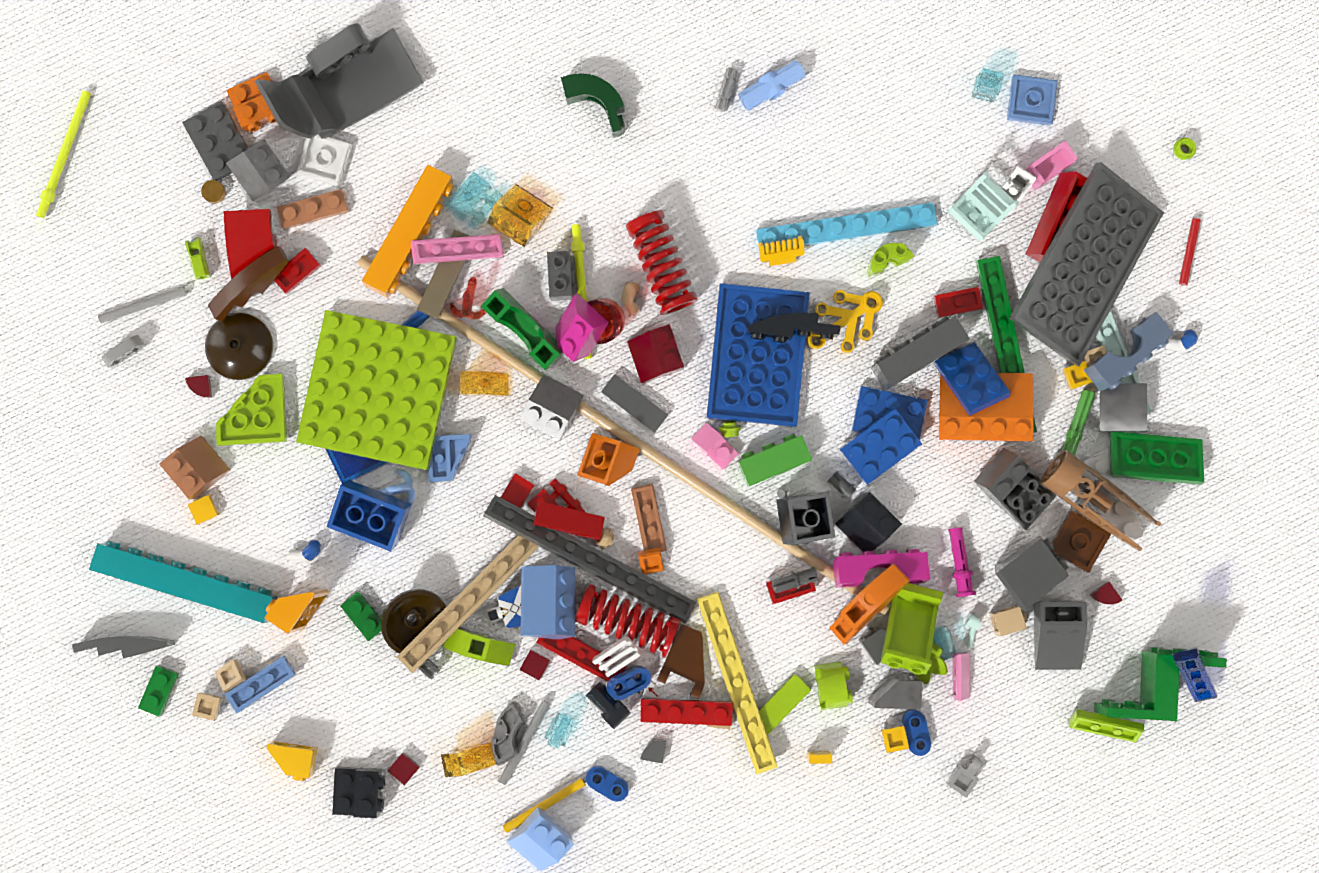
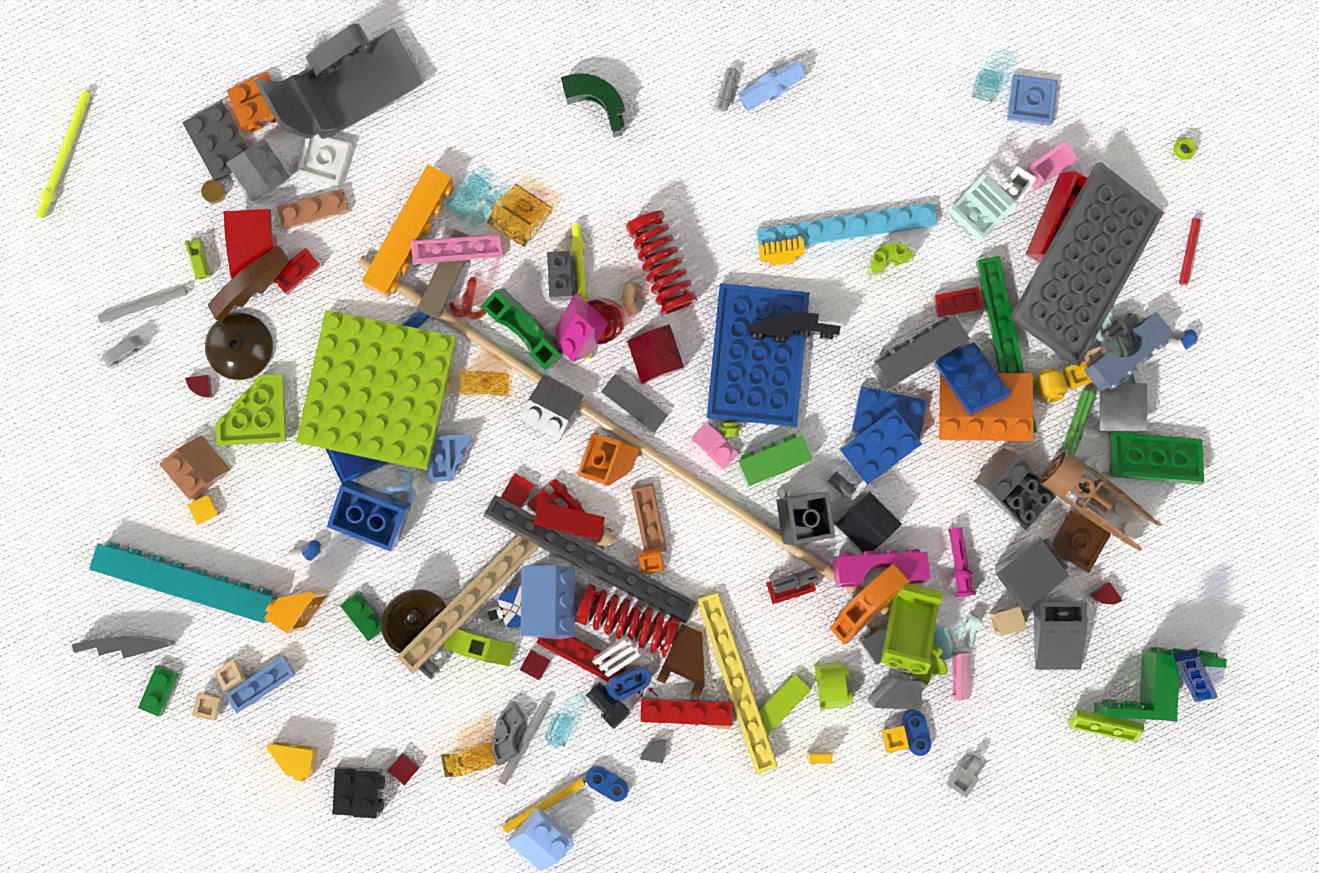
(849, 317): yellow plant -> none
(1051, 385): none -> yellow head
(1120, 327): none -> dark grey axle

